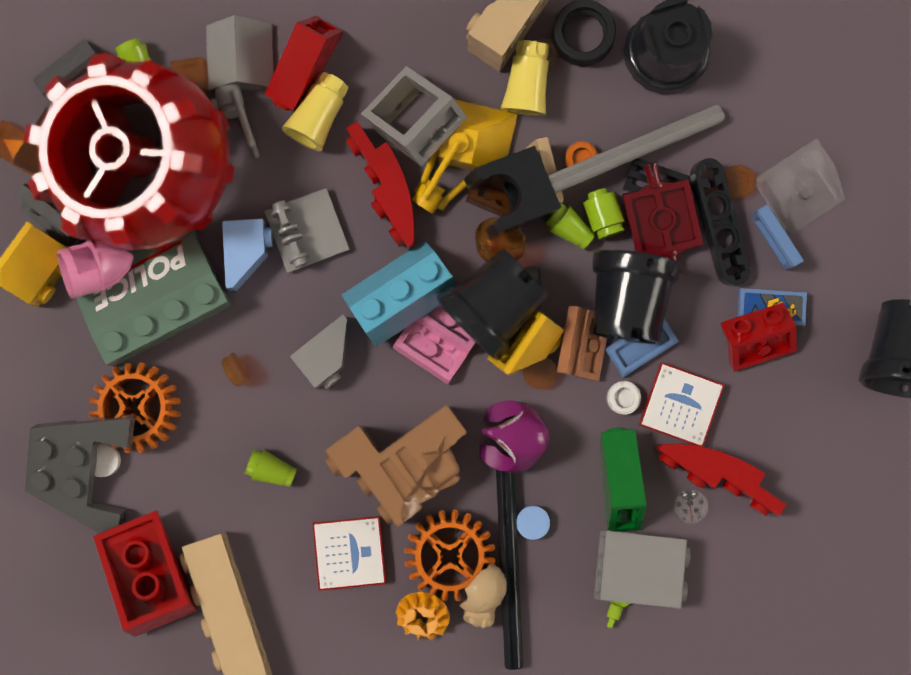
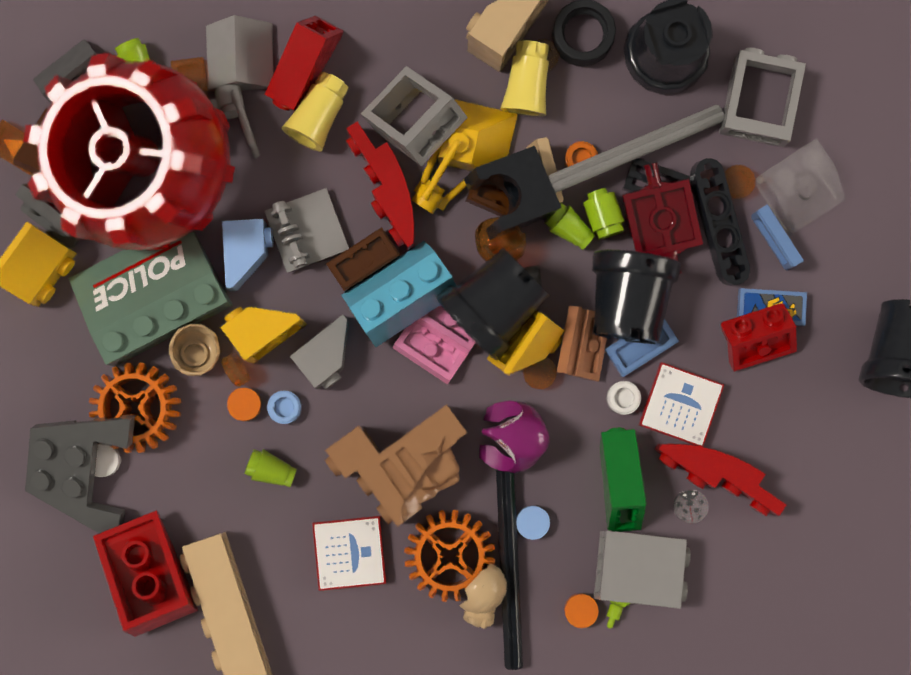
(92, 267): bright pink helmet -> none
(194, 349): none -> tan hair
(244, 404): none -> orange tile
(259, 330): none -> yellow slope
(284, 407): none -> light blue tile
(363, 259): none -> reddish brown plate
(429, 607): light orange gear -> none
(581, 610): none -> orange tile
(757, 130): none -> light grey window

